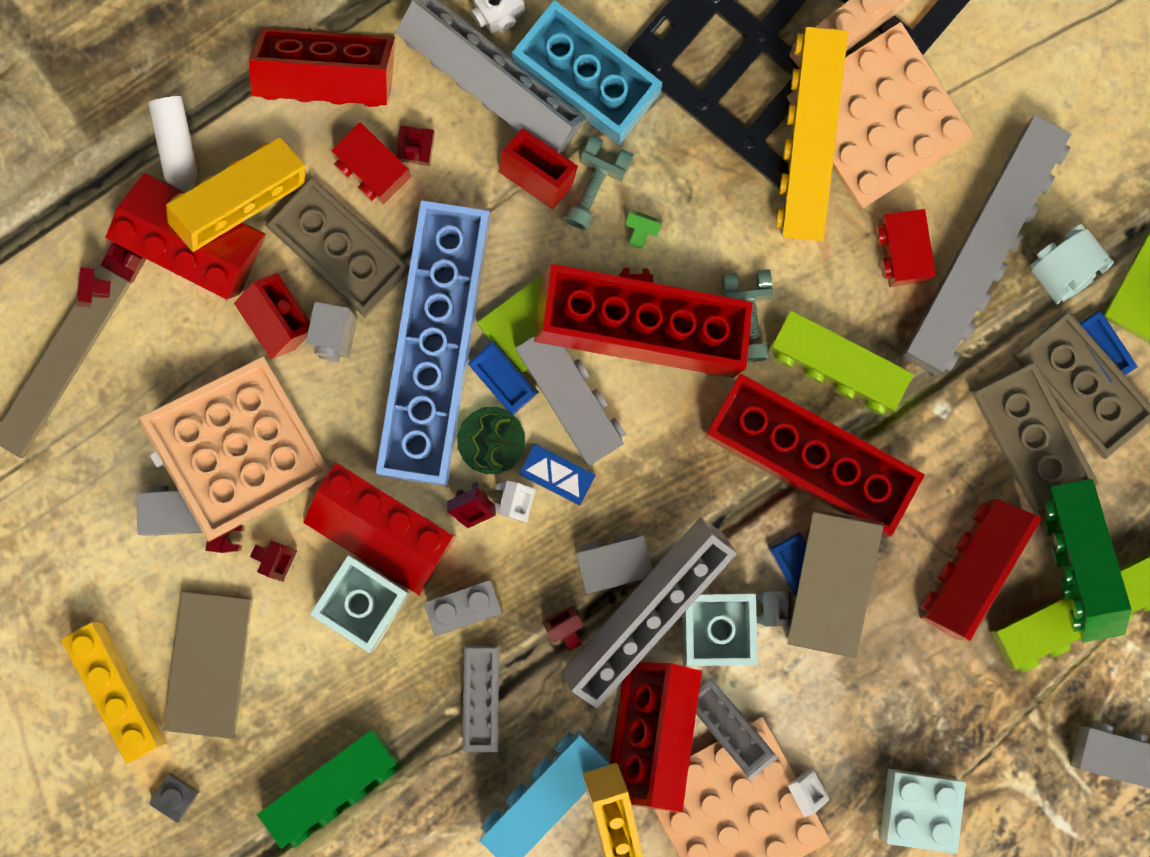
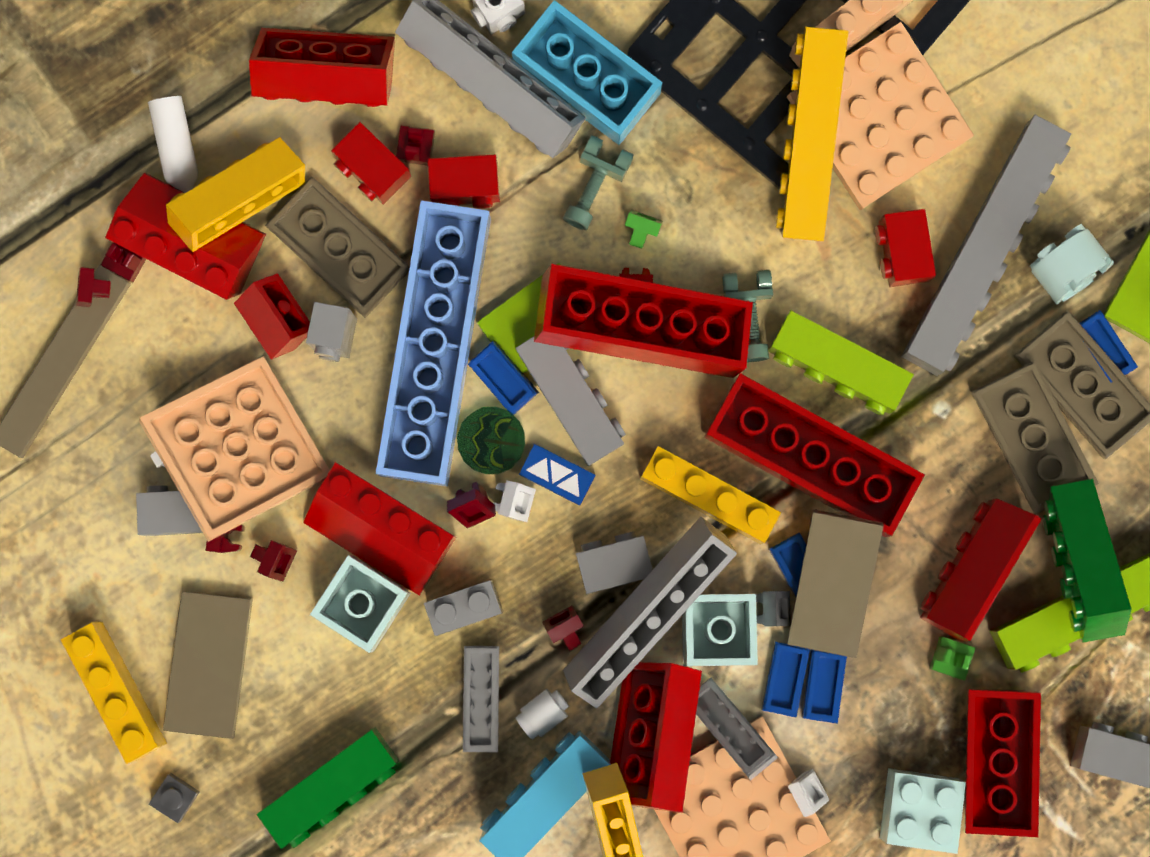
(464, 180): none -> red brick
(537, 168): red brick -> none
(542, 713): none -> white brick
(710, 495): none -> yellow brick
(785, 679): none -> blue tile
(824, 686): none -> blue tile
(952, 658): none -> bright green tile
(1003, 762): none -> red slope

